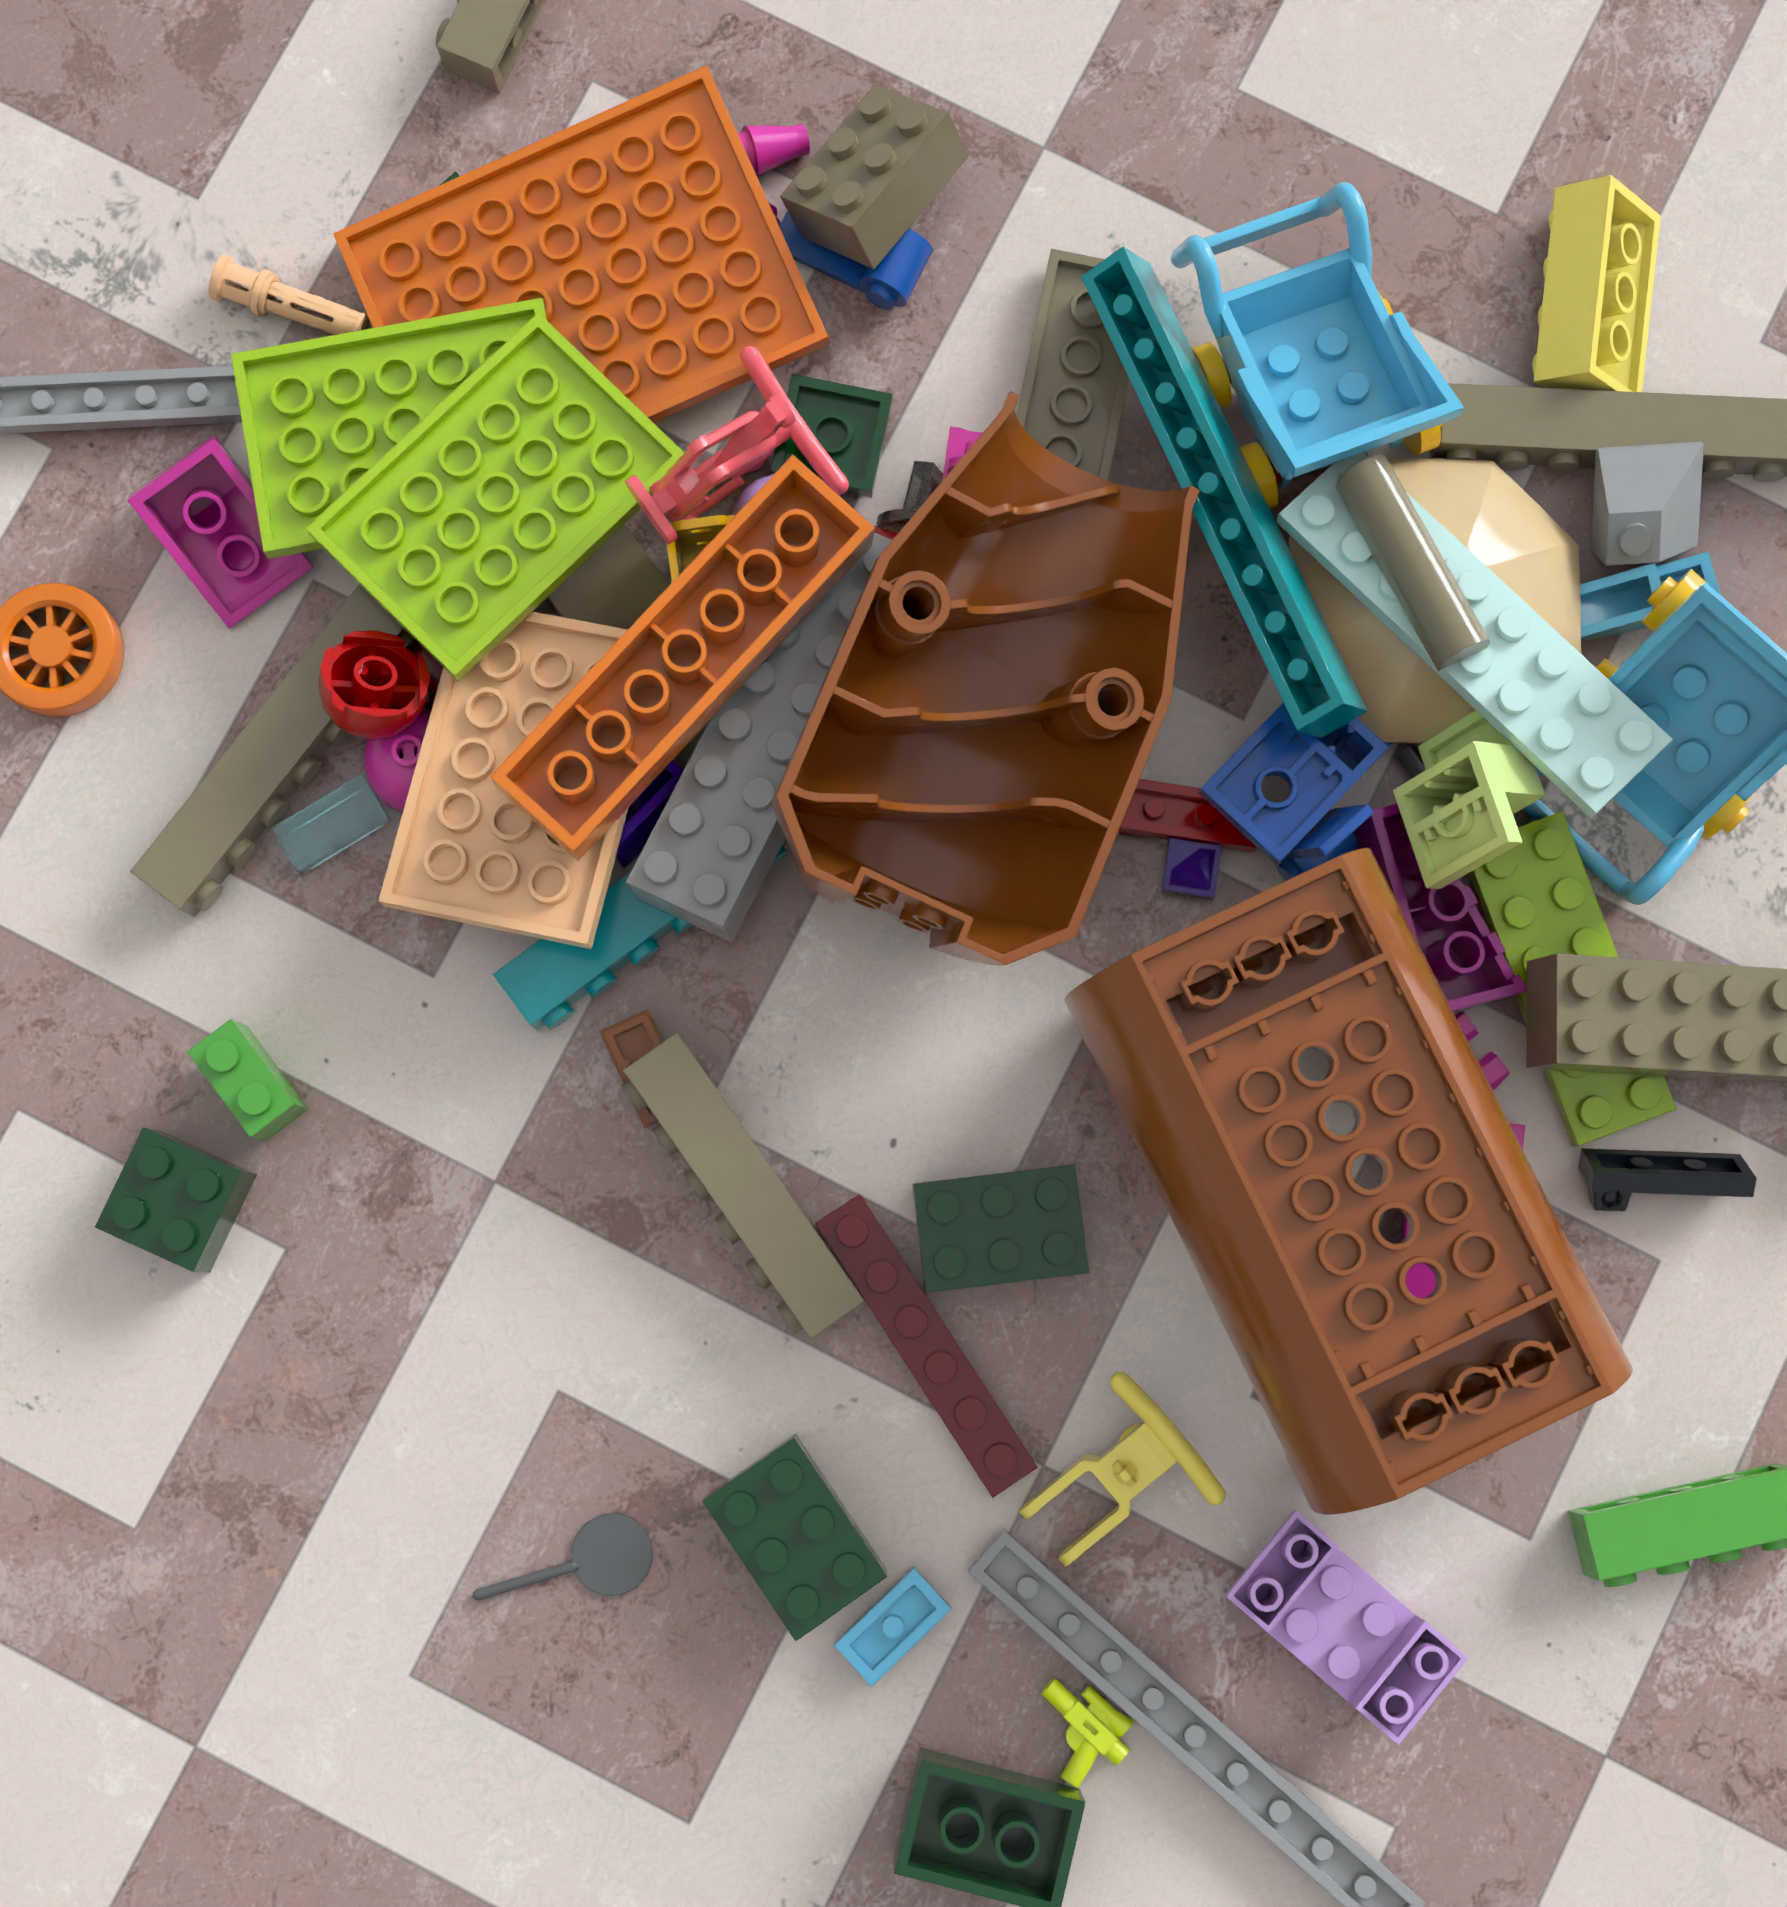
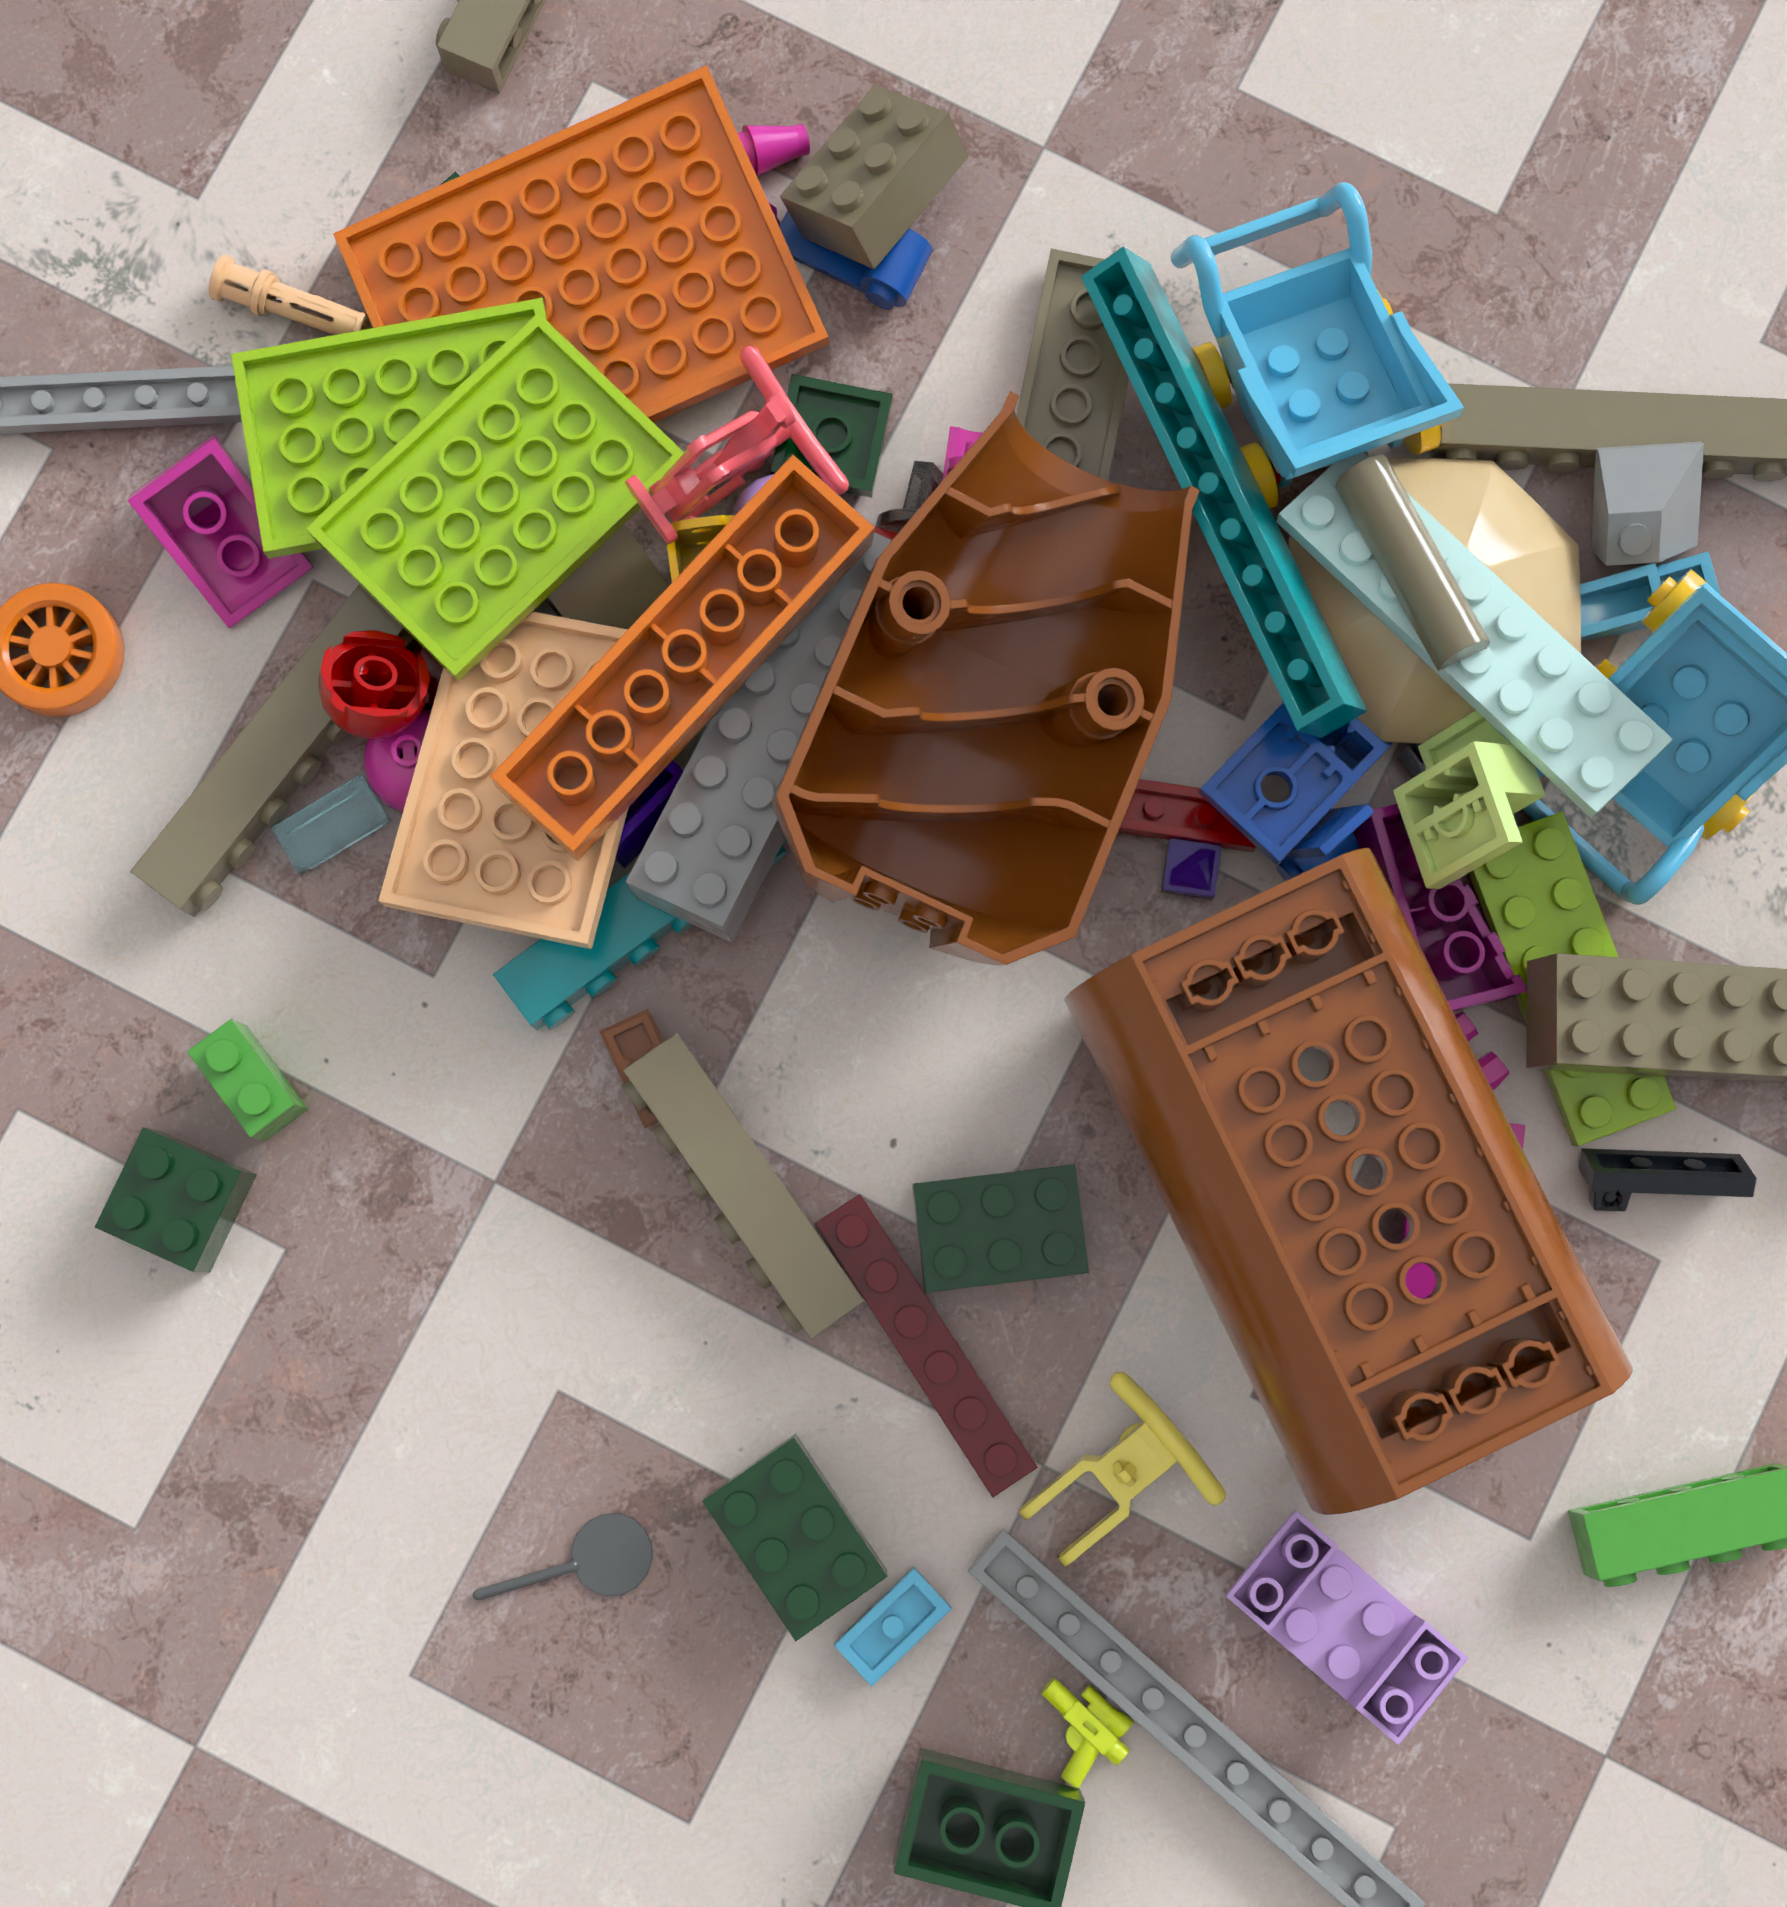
(1597, 288): light yellow slope -> none

